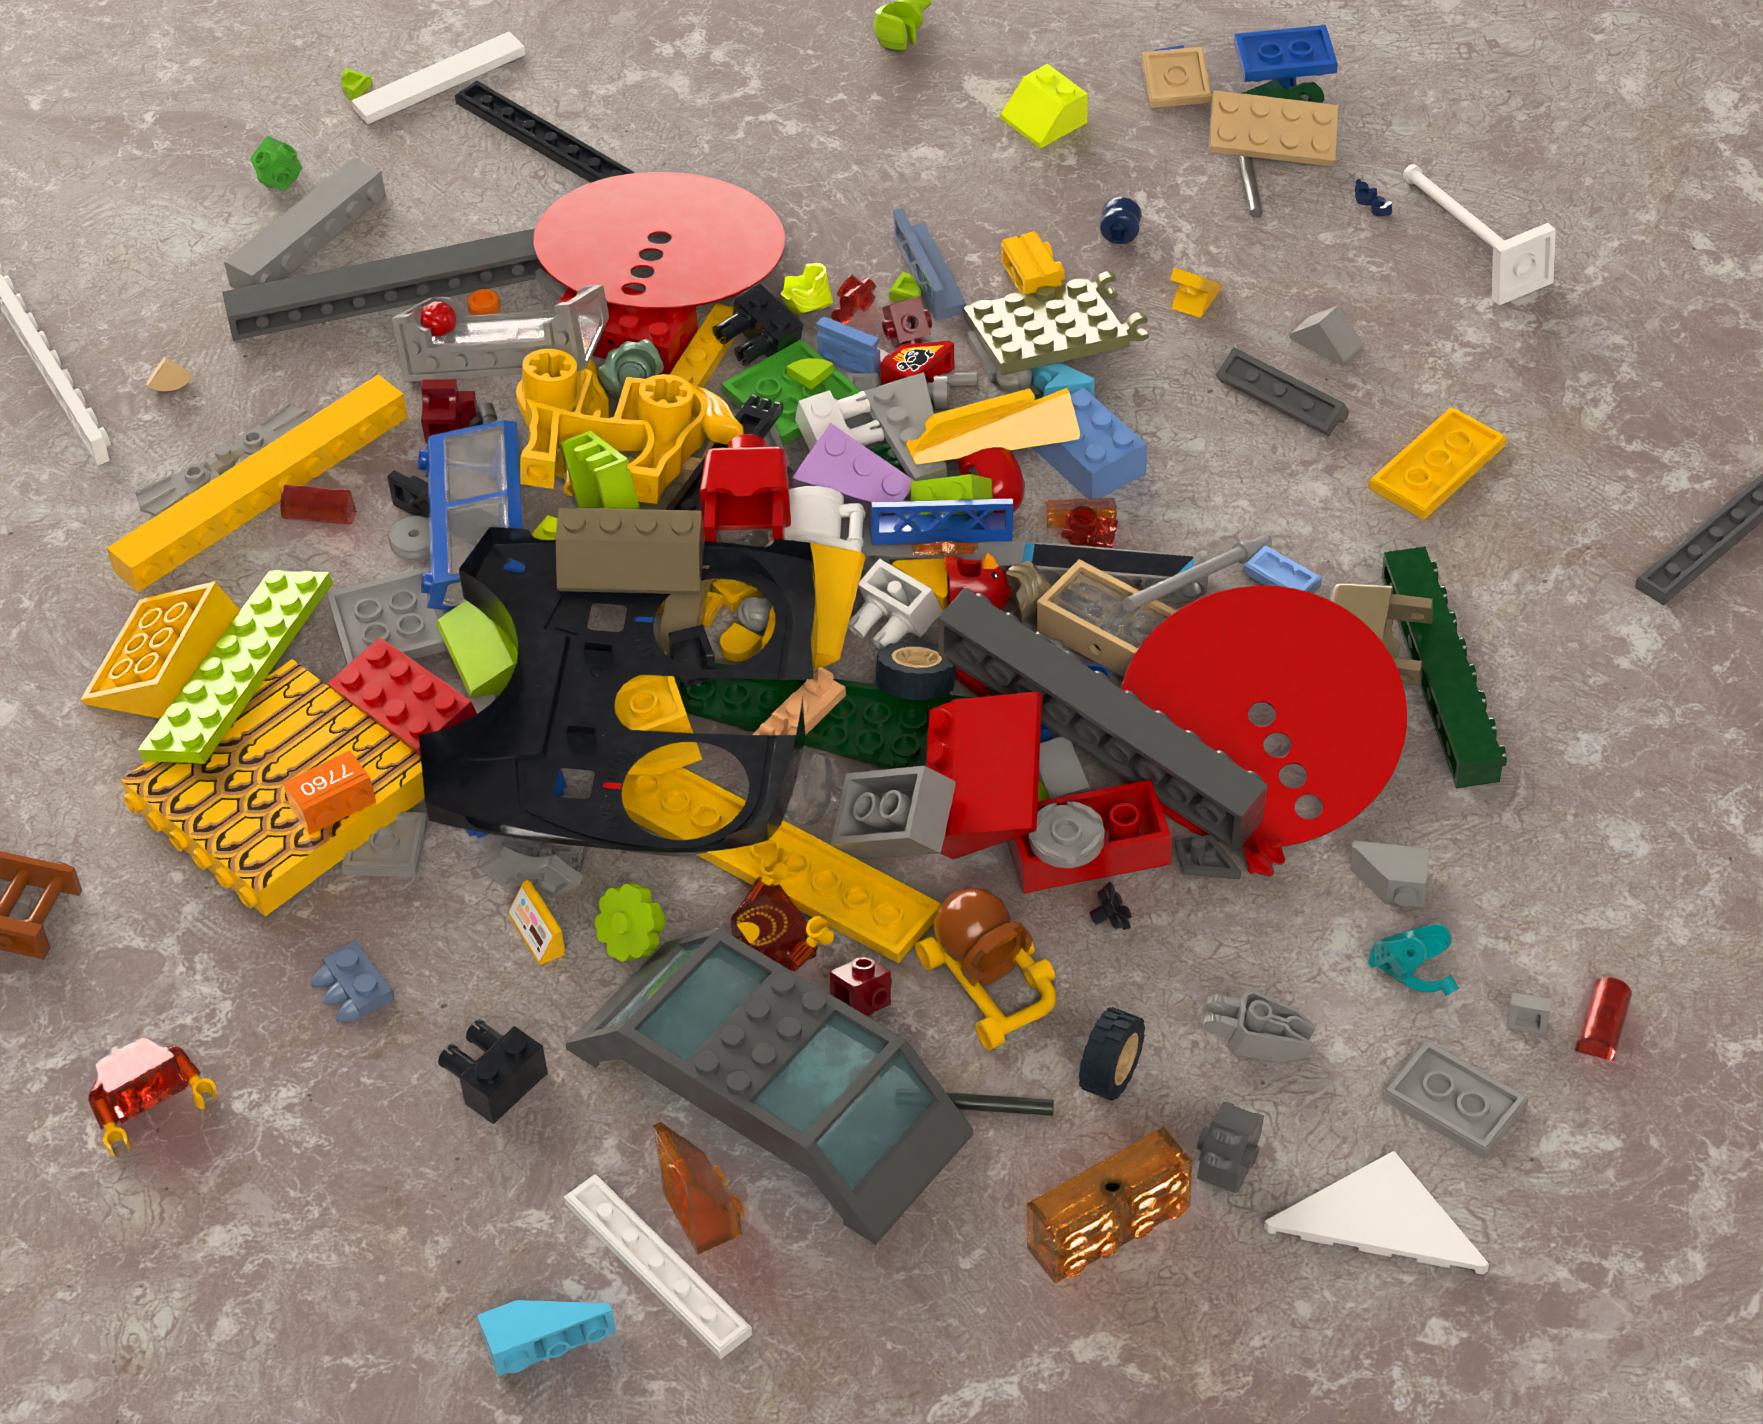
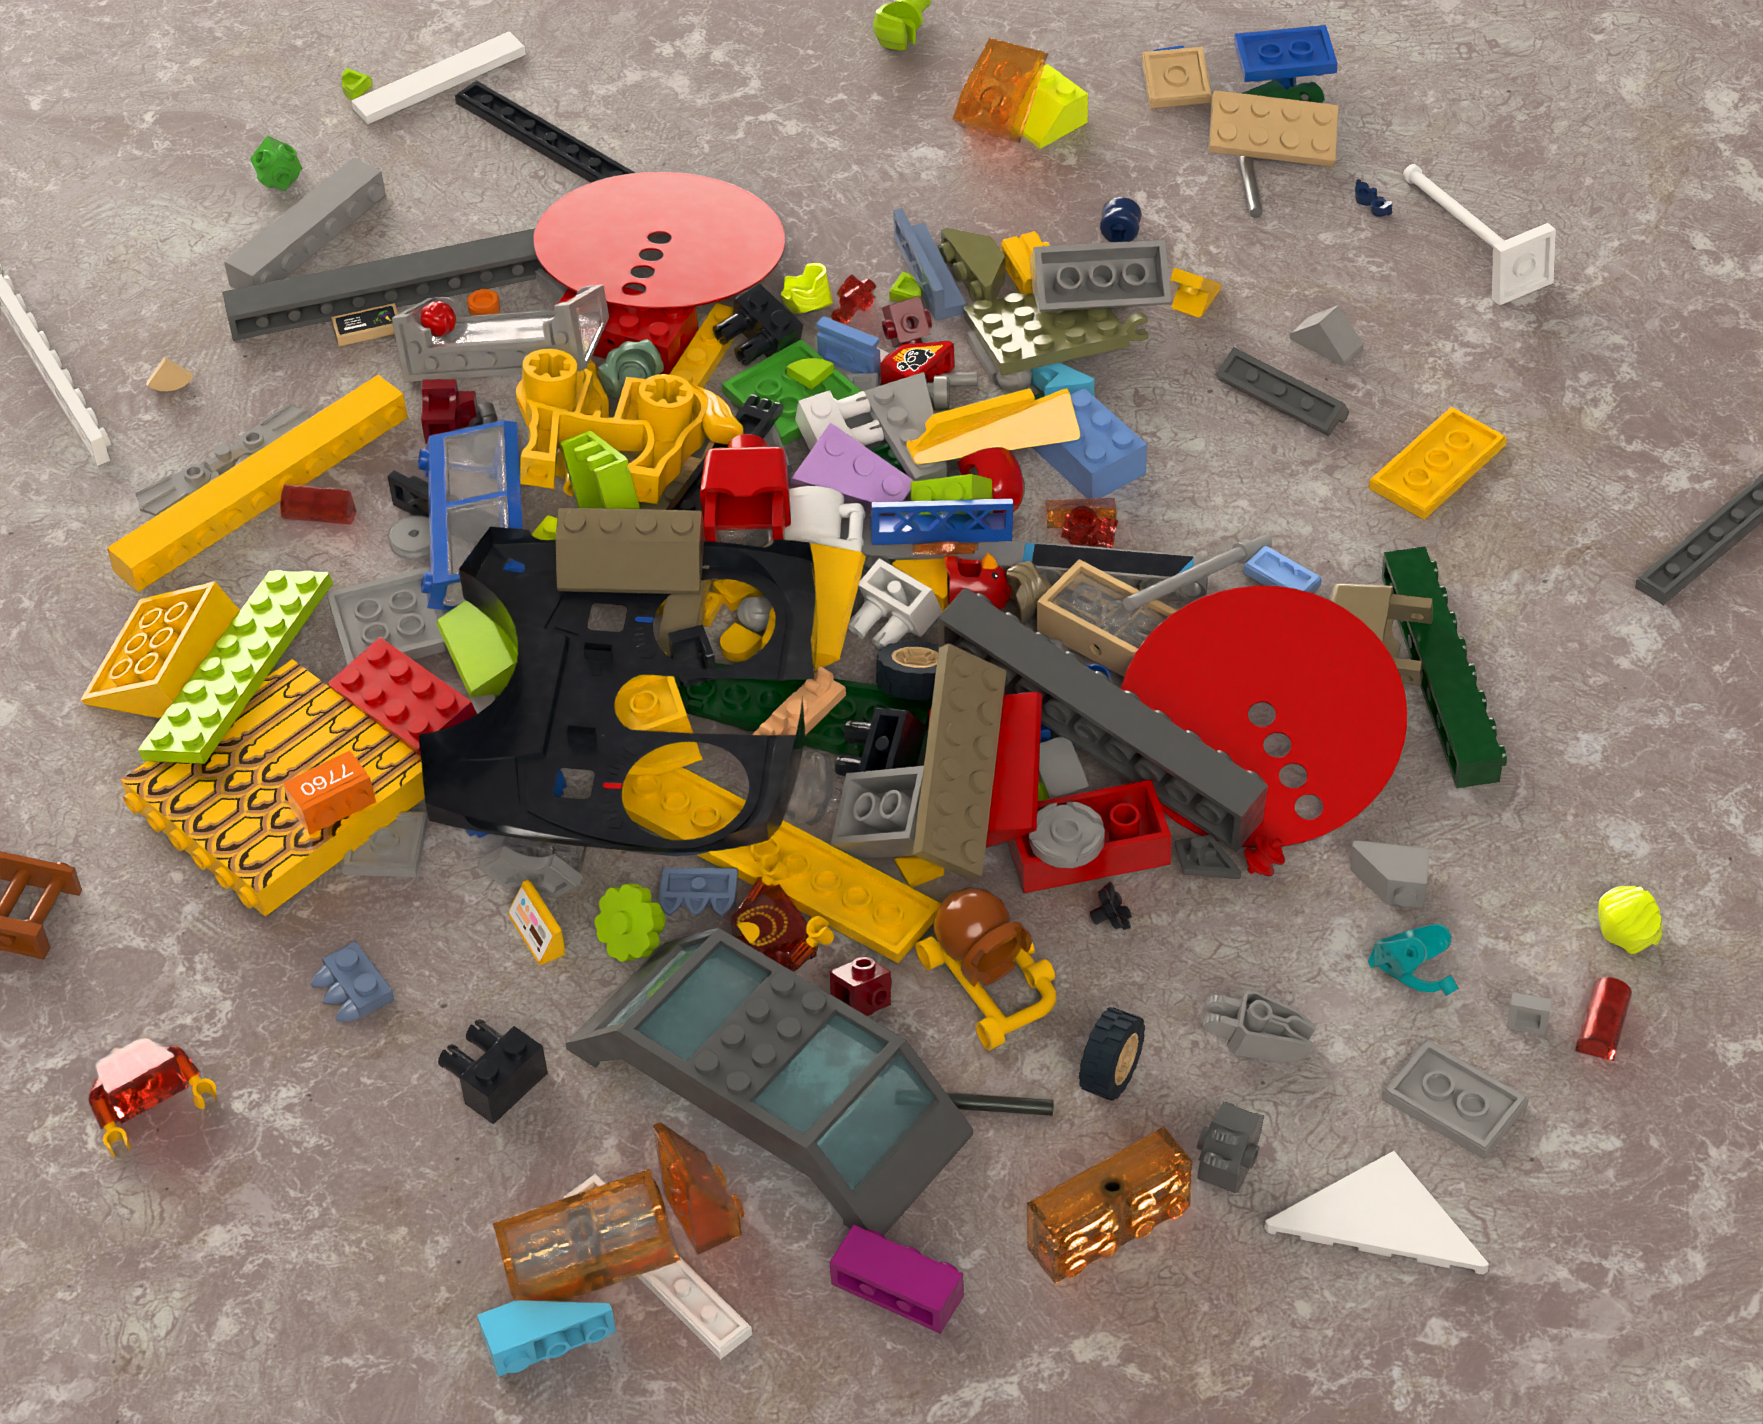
(364, 324): none -> tile
(587, 1240): none -> brick
(698, 889): none -> sand blue plate
(890, 742): none -> black brick
(897, 1278): none -> magenta brick
(917, 870): none -> yellow slope
(959, 762): none -> dark tan plate
(975, 262): none -> olive slope
(1000, 90): none -> clear orange slope
(1100, 275): none -> light grey slope
(1630, 918): none -> neon yellow hair

